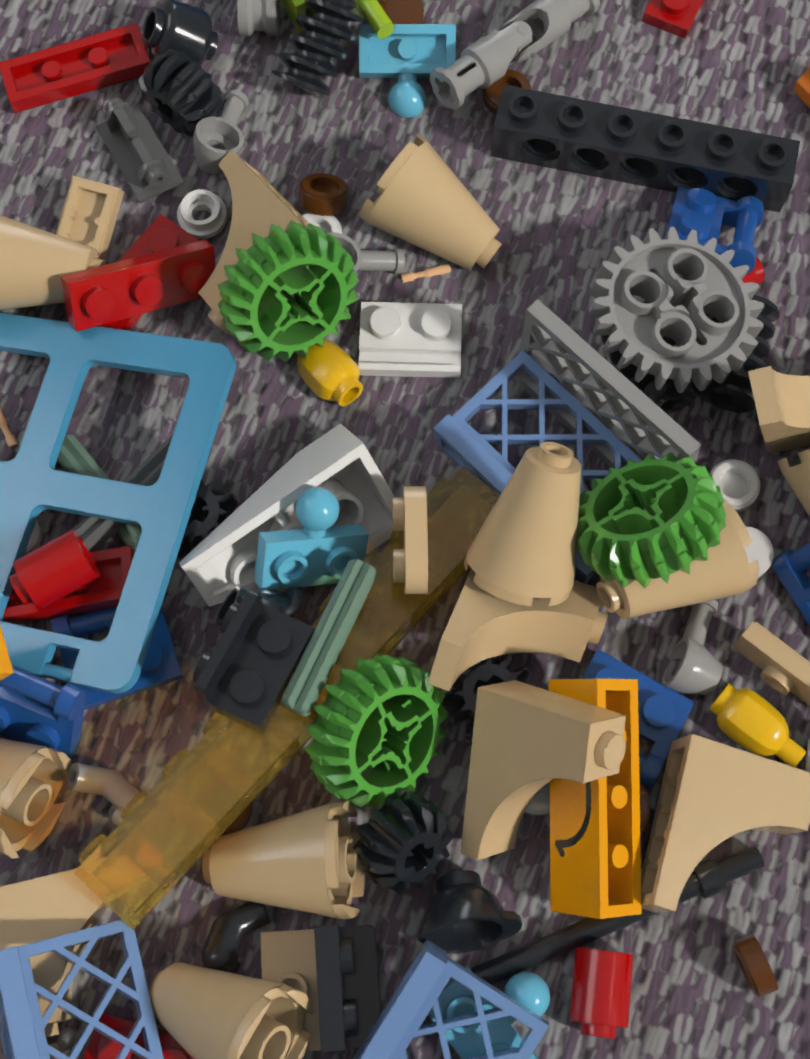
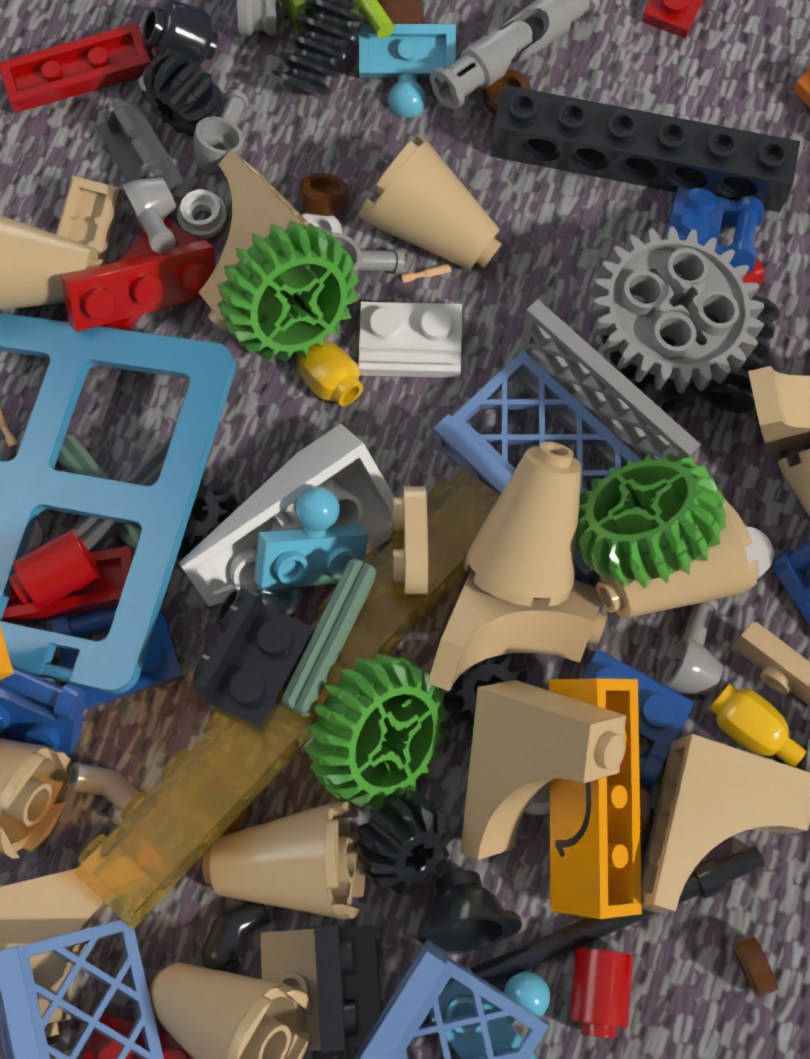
(151, 205): none -> light grey bar
(737, 483): white tile -> none

